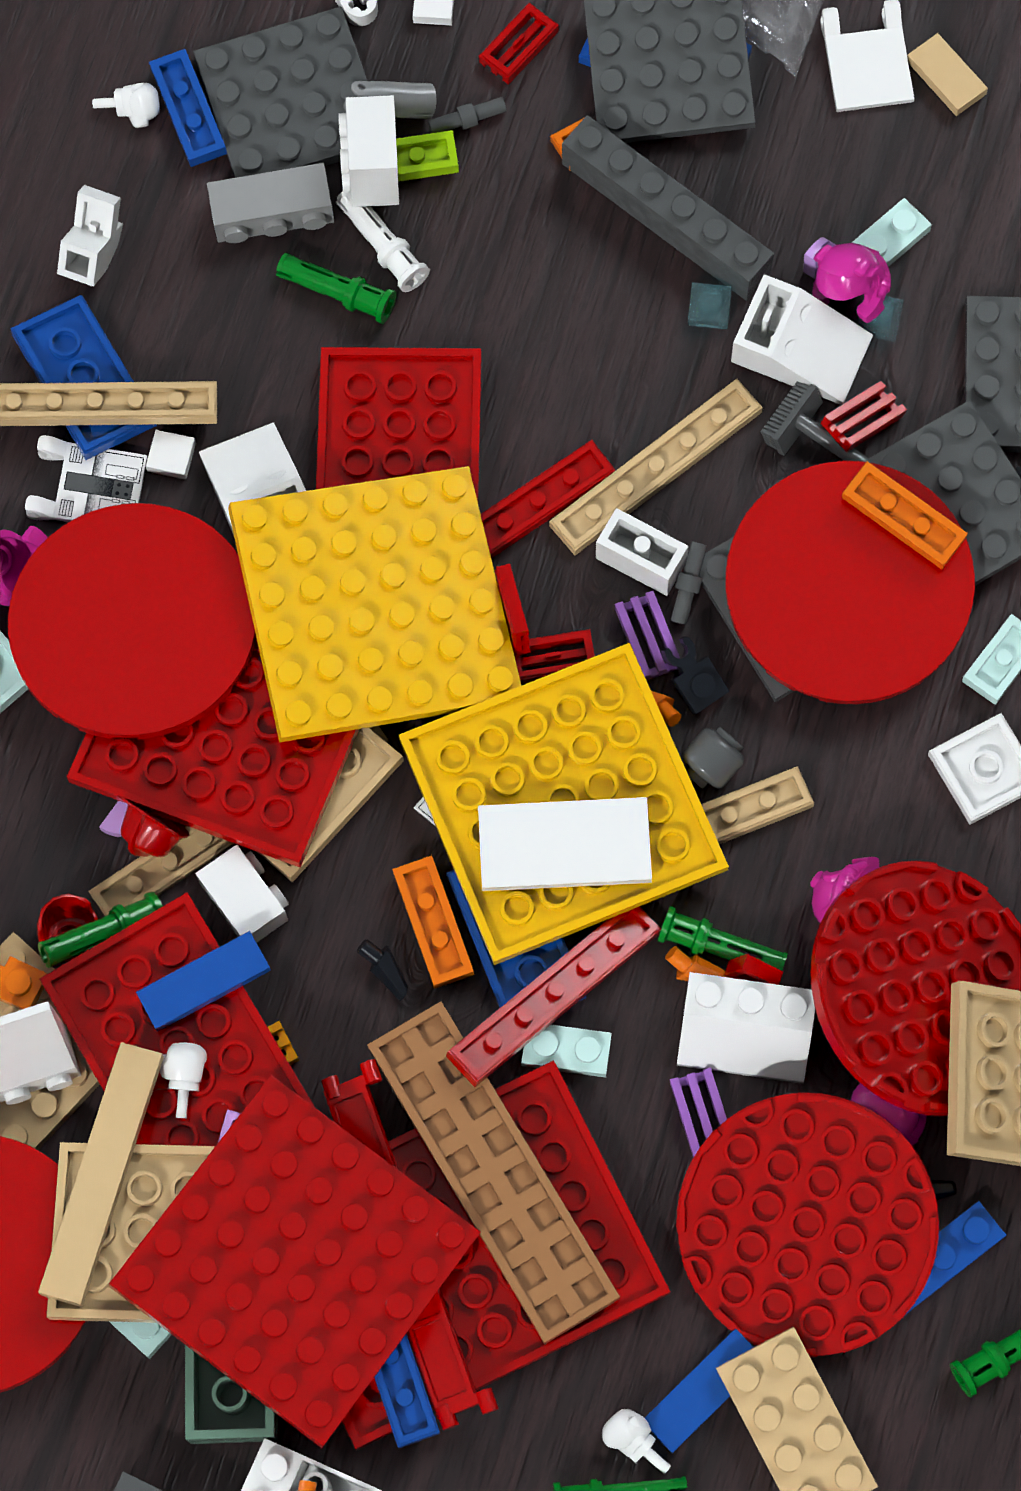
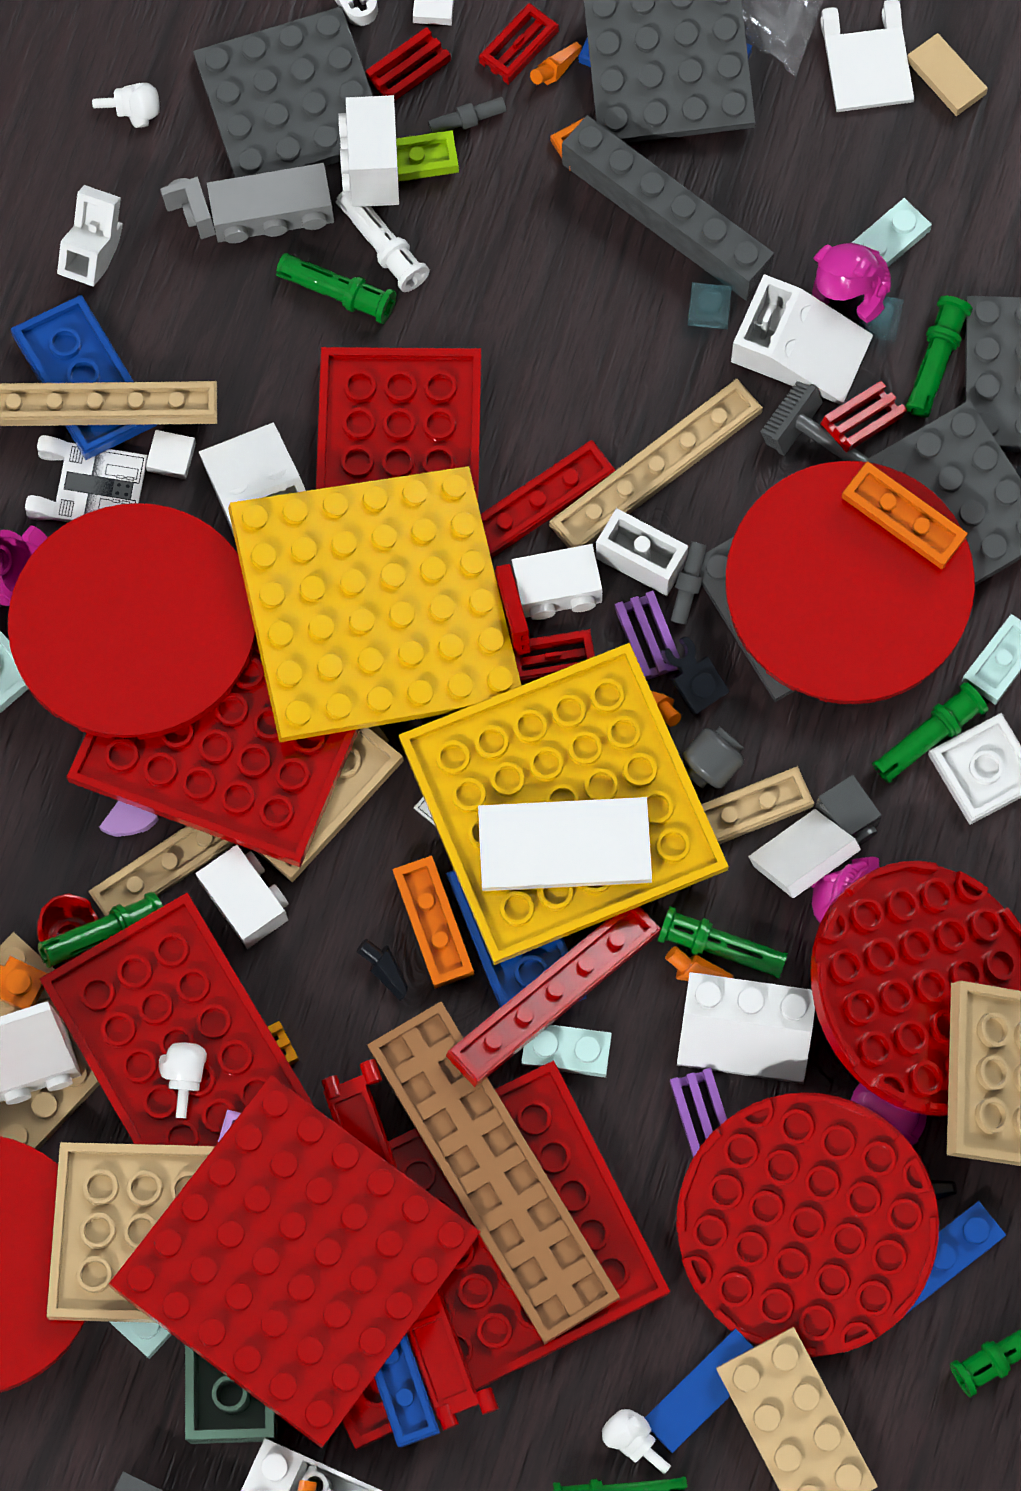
(101, 1174): tan tile -> none
(150, 833): red piece -> none
(188, 107): blue plate -> none
(188, 195): none -> light grey bracket
(203, 981): blue tile -> none
(401, 53): none -> red tile
(410, 98): light grey piece -> none
(555, 65): none -> orange bar
(558, 581): none -> white brick
(752, 969): red tile -> none
(804, 853): none -> white tile
(810, 265): lavender tile -> none
(850, 809): none -> dark grey brick
(942, 339): none -> green pin
(944, 721): none -> green pin

